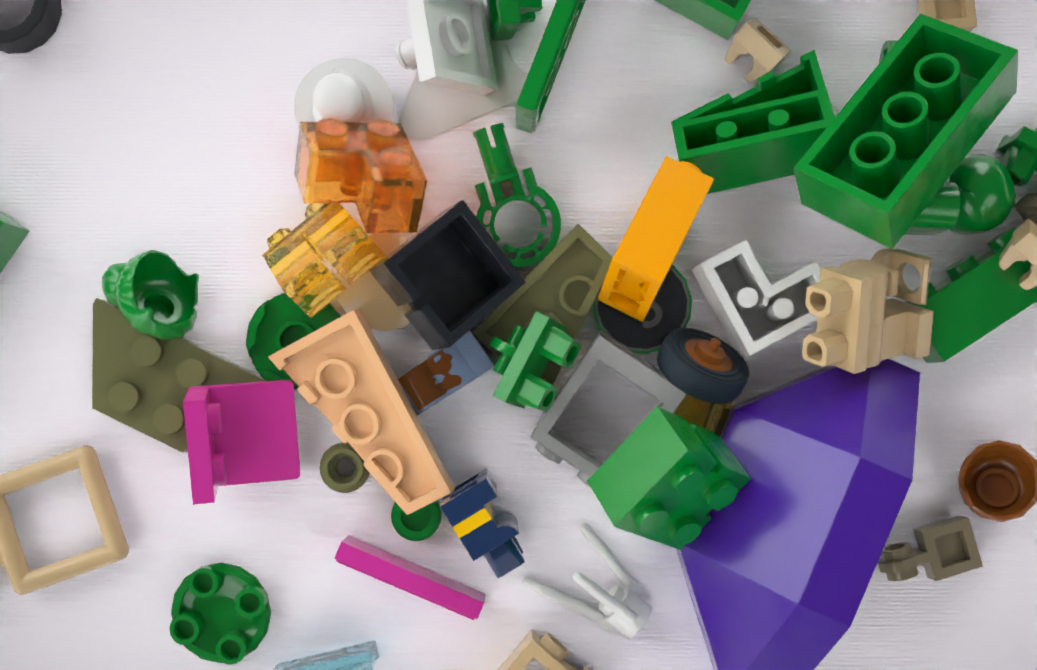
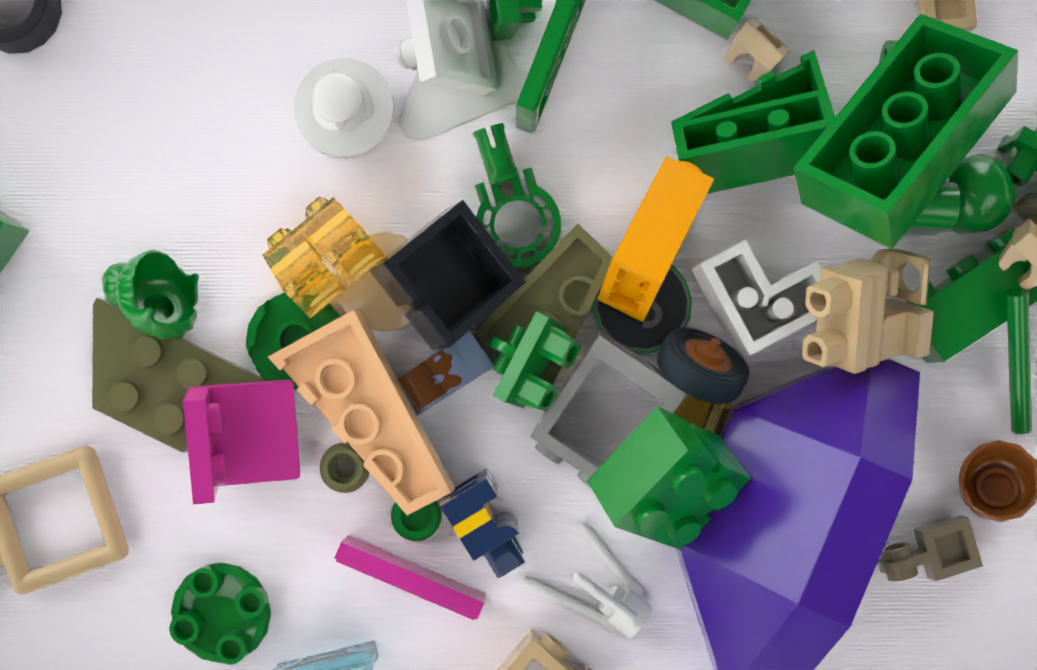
(362, 166): clear orange brick -> none
(1019, 360): none -> green bar

